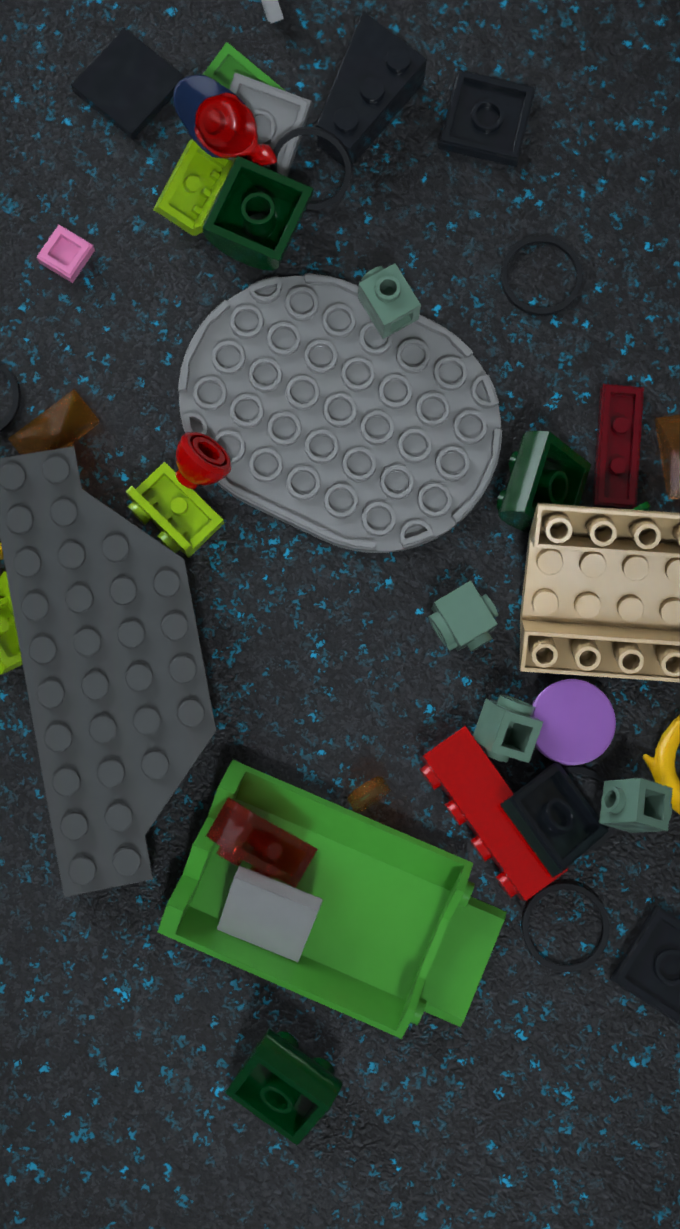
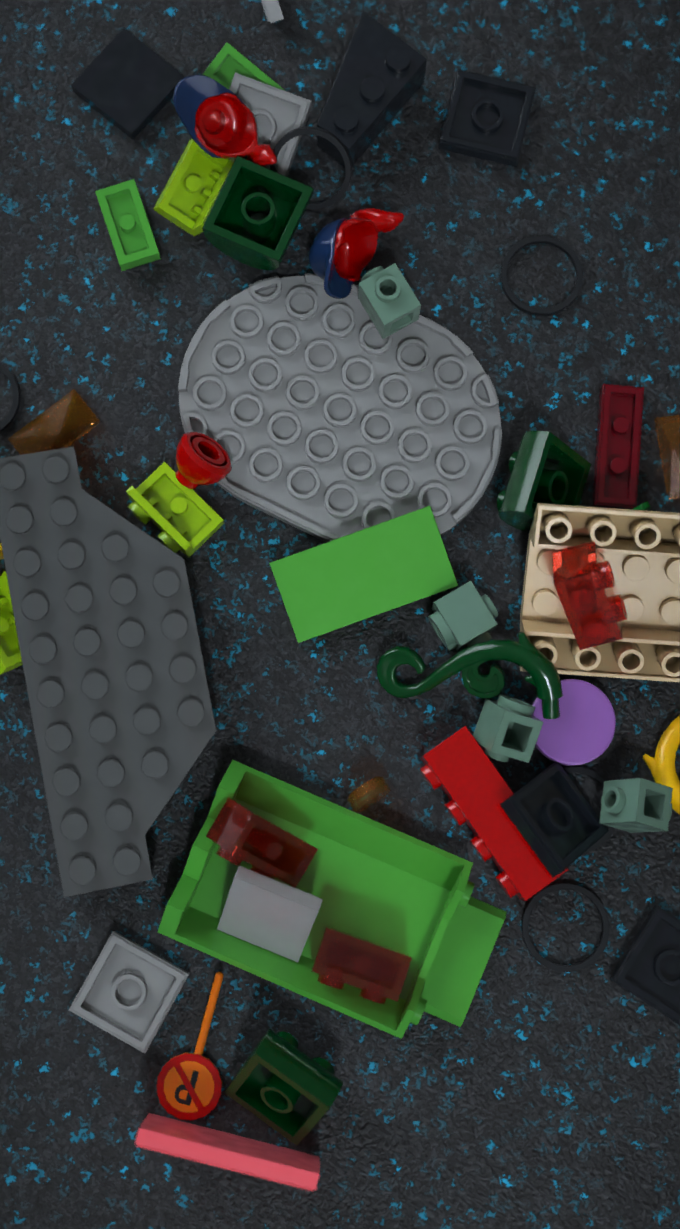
(65, 253): bright pink tile -> none
(127, 225): none -> bright green plate
(129, 991): none -> light grey tile
(191, 1082): none -> piece
(229, 1151): none -> coral tile
(347, 247): none -> red hair
(360, 963): none -> clear red brick
(363, 574): none -> bright green tile
(482, 685): none -> dark green plant
(587, 595): none -> clear red brick

